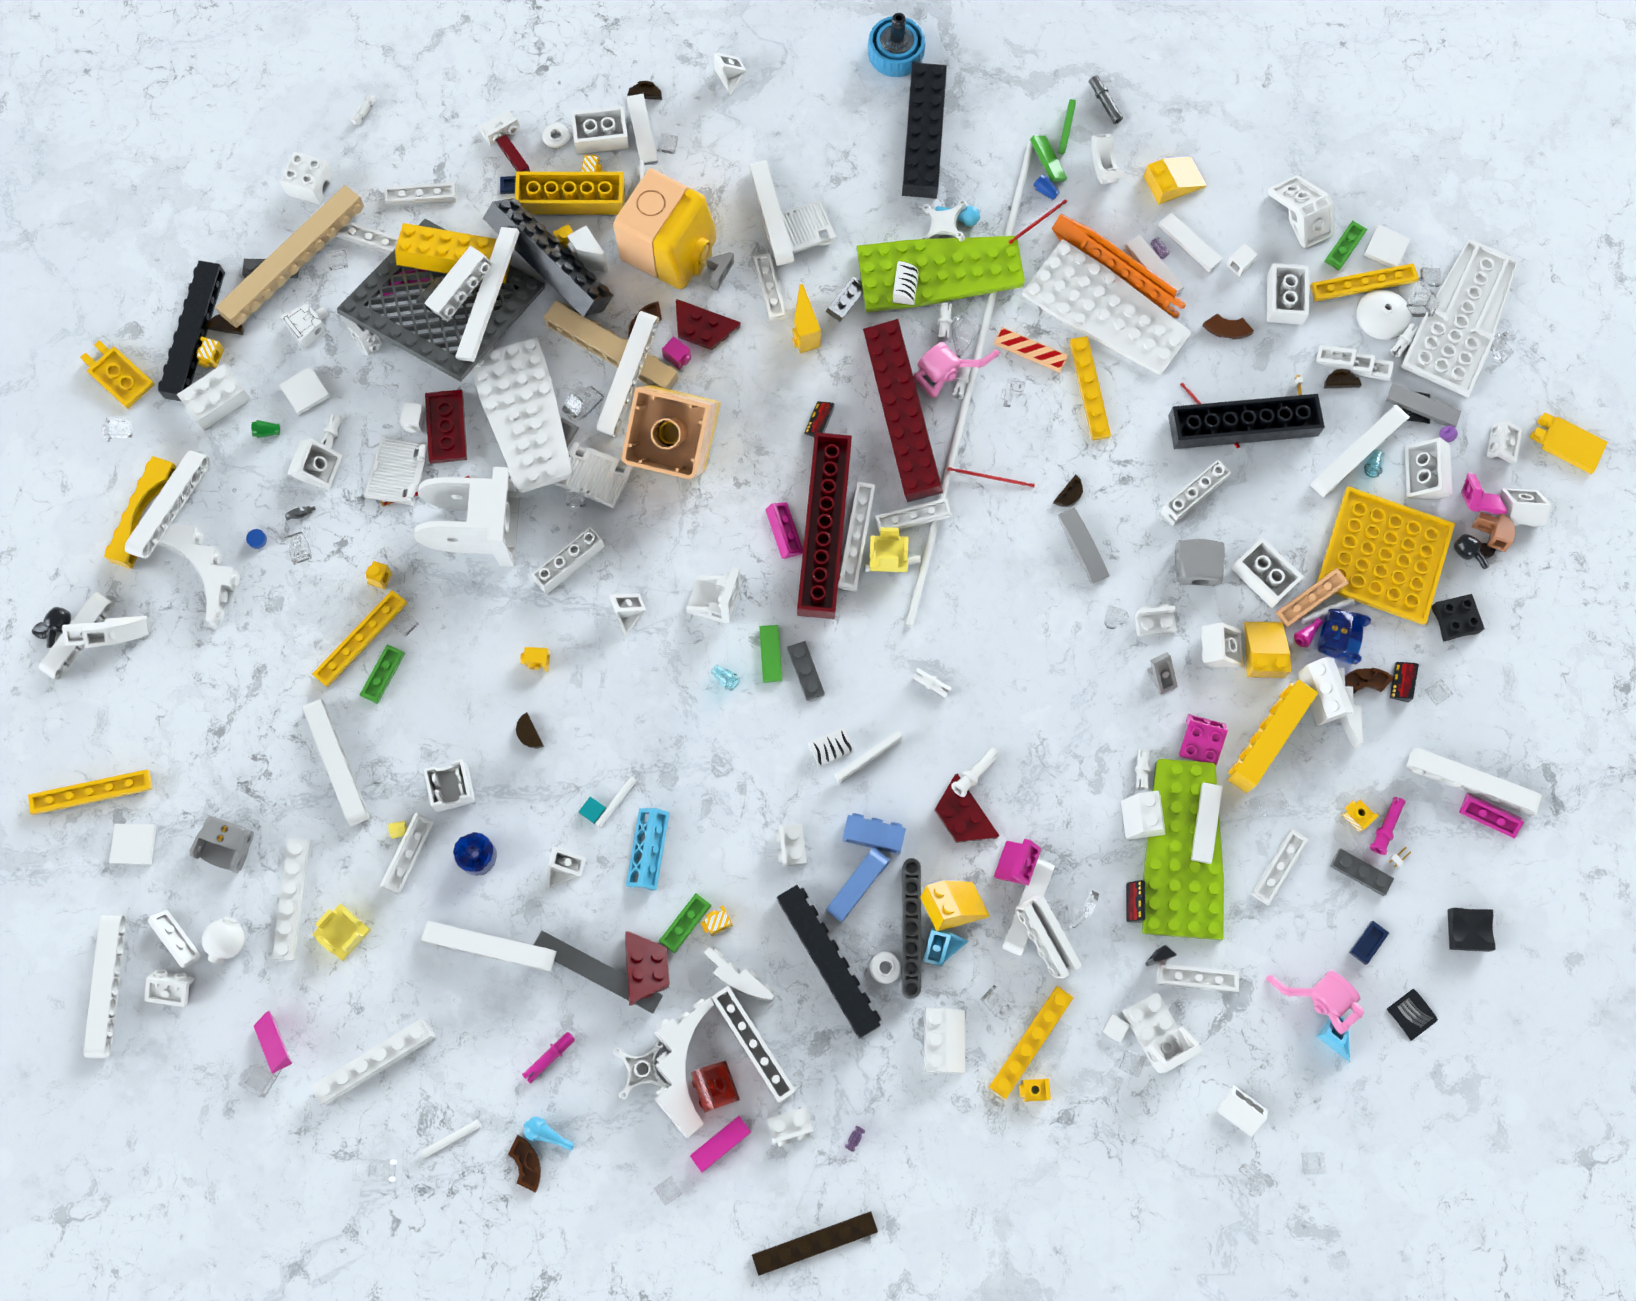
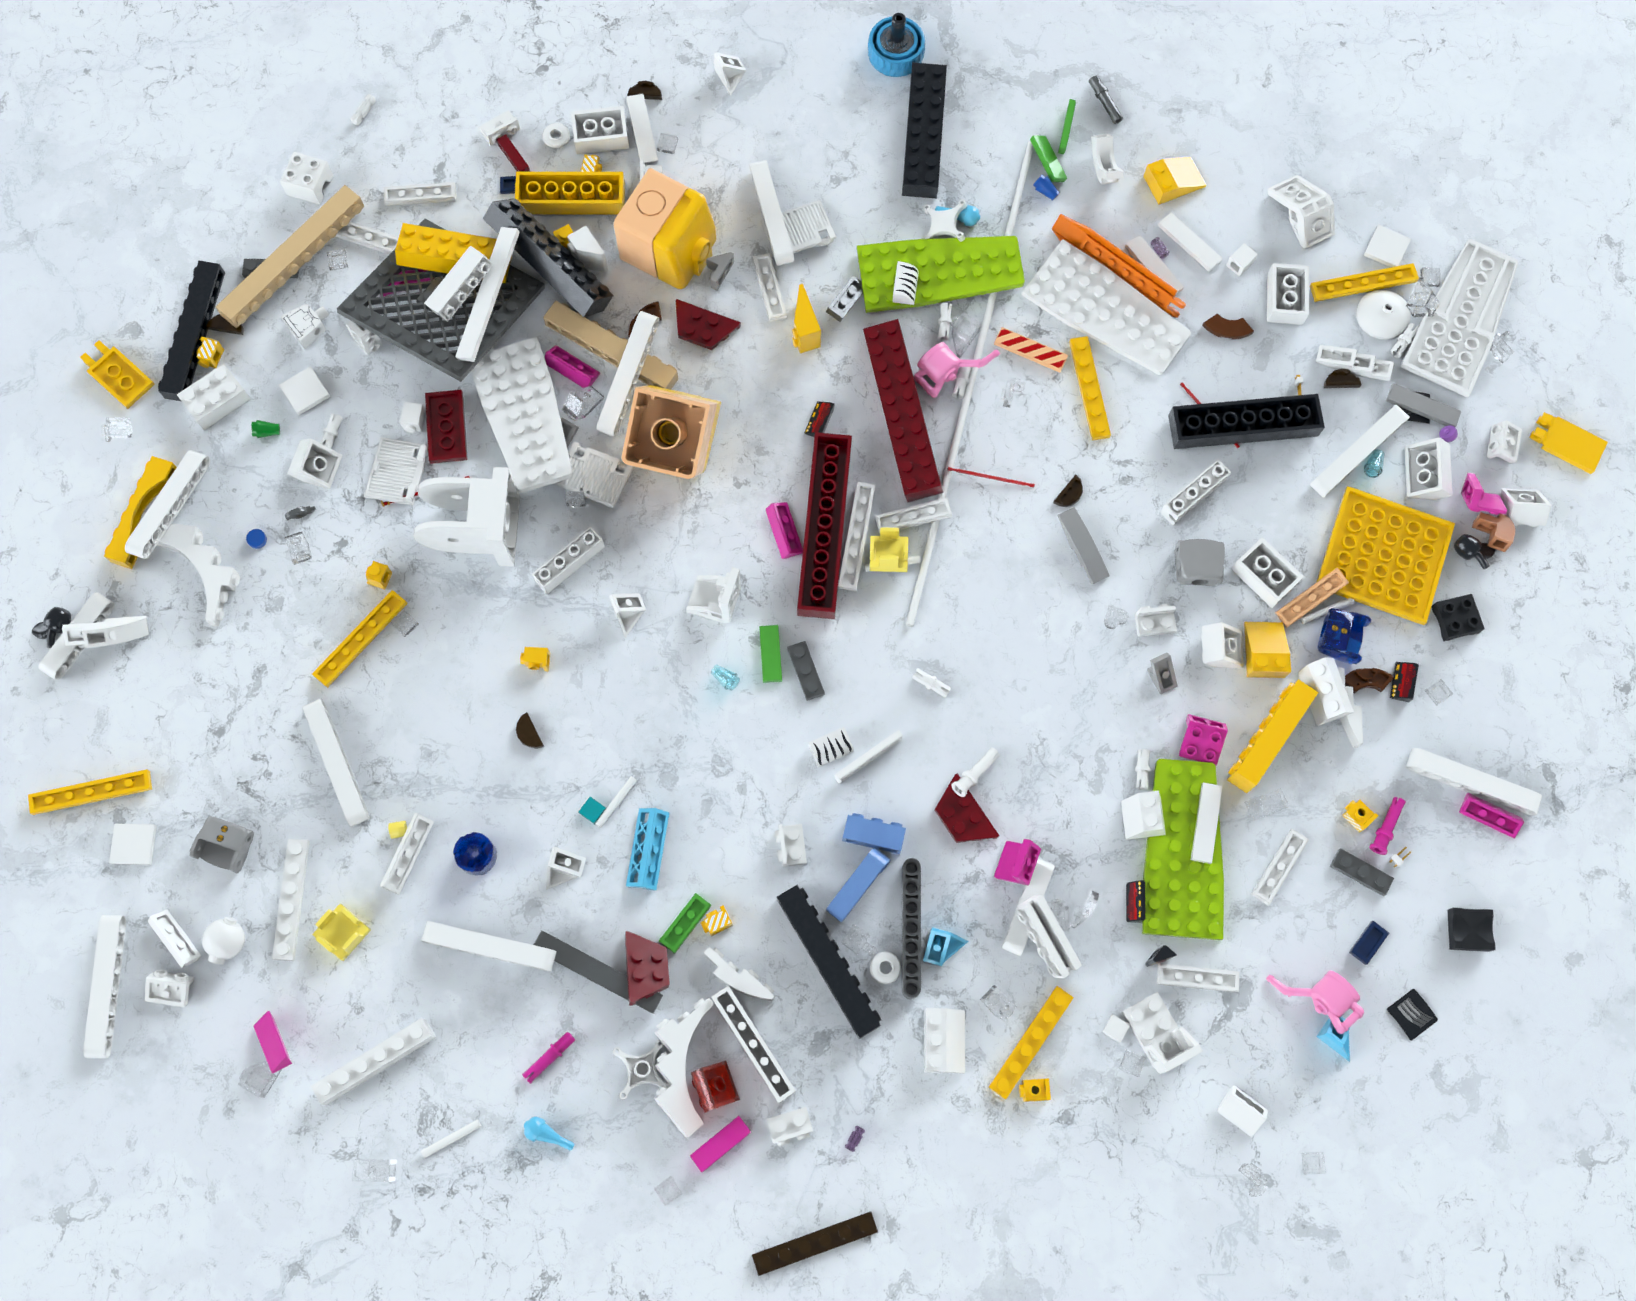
(382, 674): bright green tile -> none
(449, 786): white piece -> none
(527, 1163): reddish brown tile -> none
(571, 367): none -> dark pink slope
(676, 353): dark pink brick -> none
(953, 904): yellow slope -> none
(1037, 221): red piece -> none
(1305, 636): dark pink cone -> none
(1345, 245): bright green tile -> none

